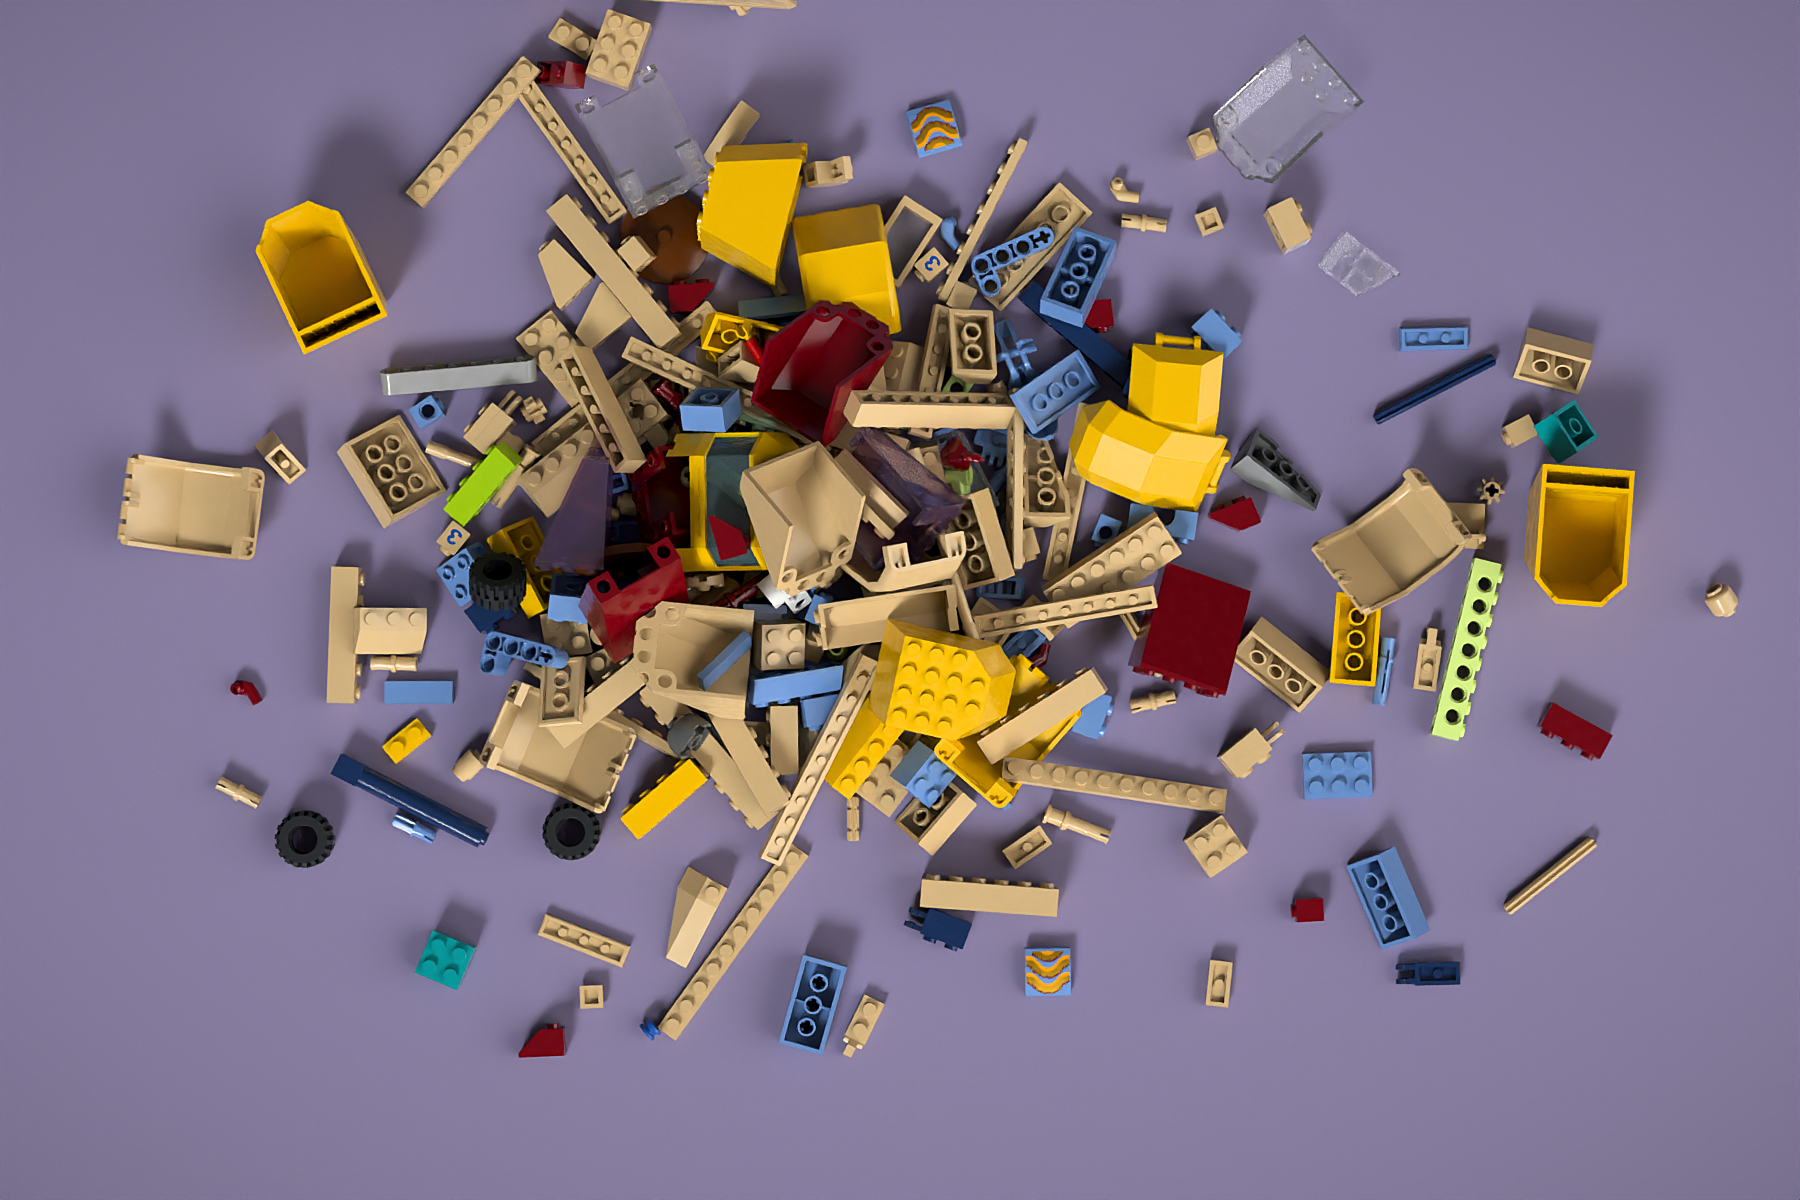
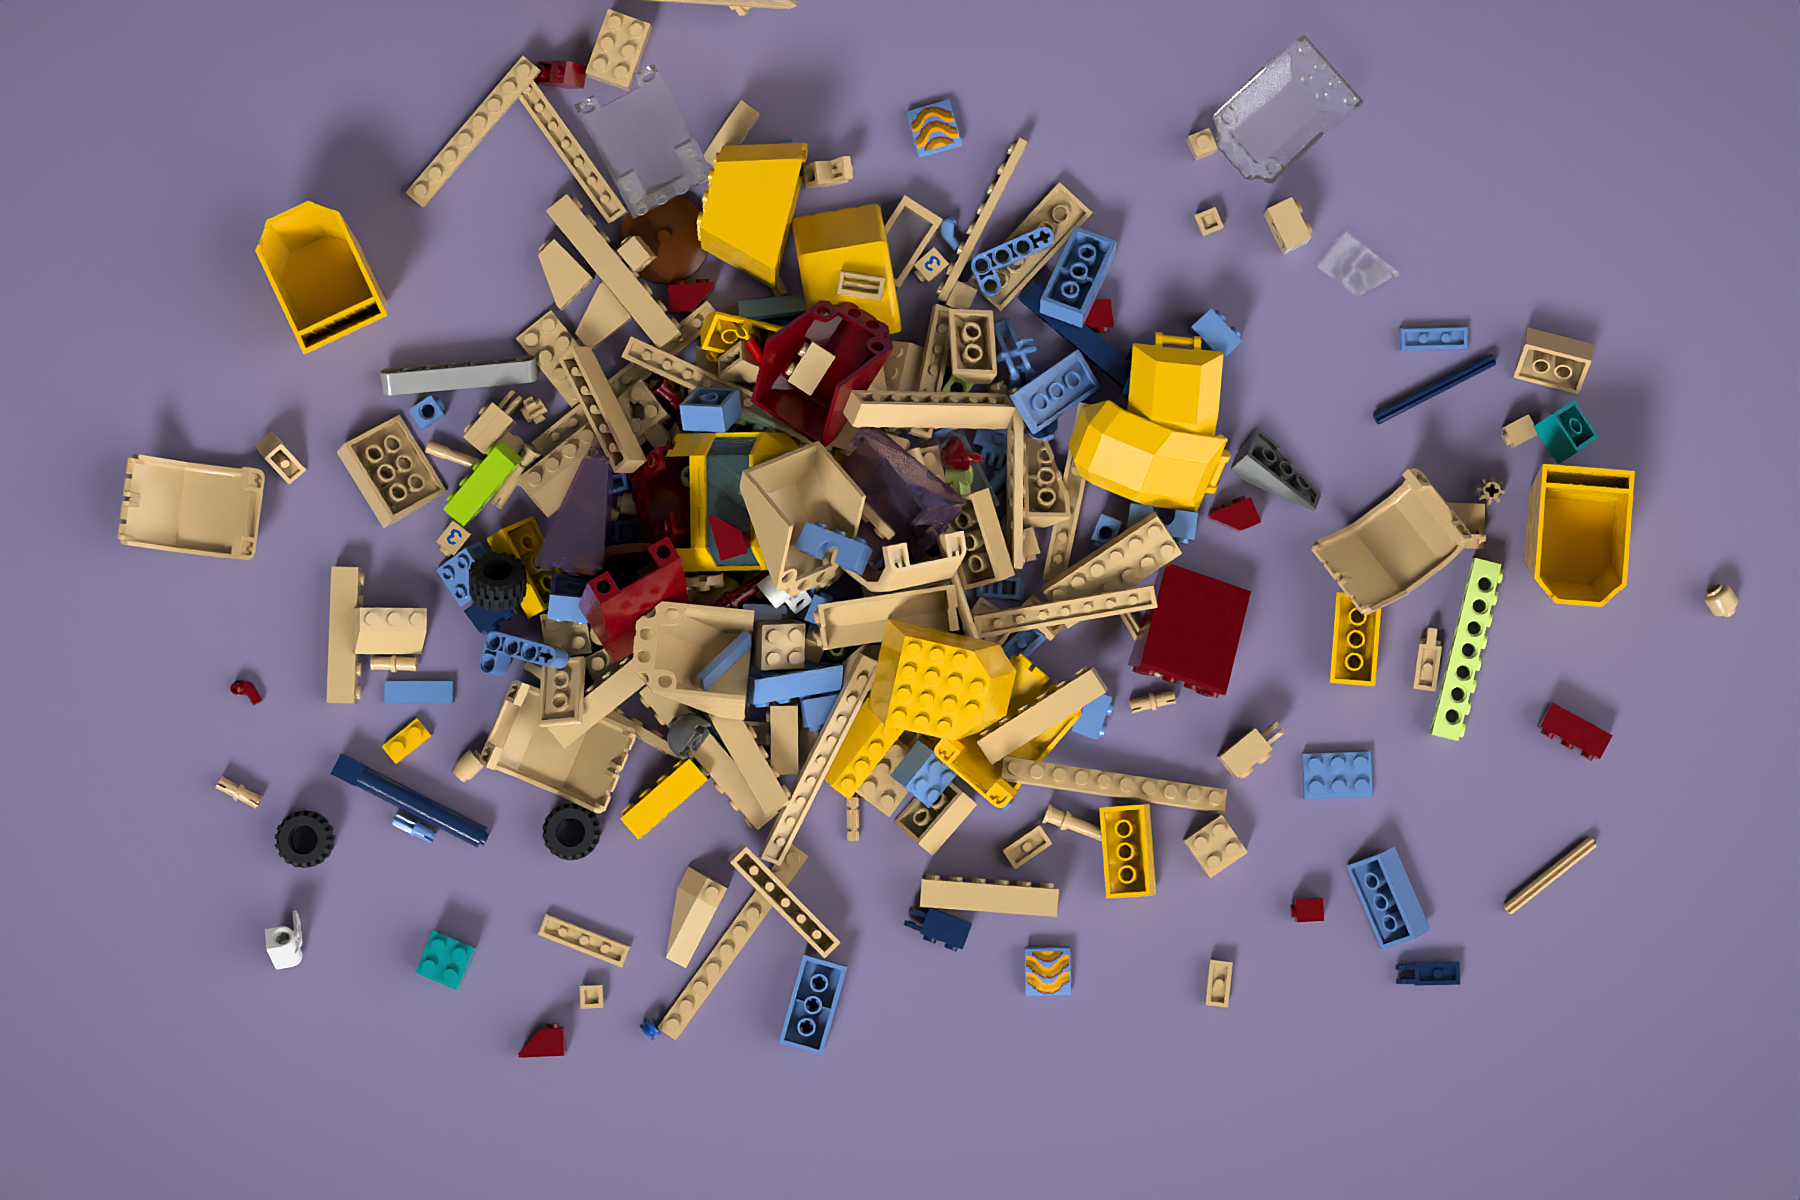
(284, 944): none -> white piece
(573, 39): tan plate -> none
(783, 900): none -> tan brick
(809, 367): none -> tan brick
(852, 553): none -> medium blue arch
(862, 1024): tan hinge -> none
(876, 494): tan tile -> none
(880, 289): none -> tan tile
(1041, 658): dark red arm -> none
(1121, 193): tan arm -> none
(1127, 851): none -> yellow slope
(1143, 222): tan pin -> none
(1281, 664): tan slope -> none
(1385, 662): medium blue pin -> none

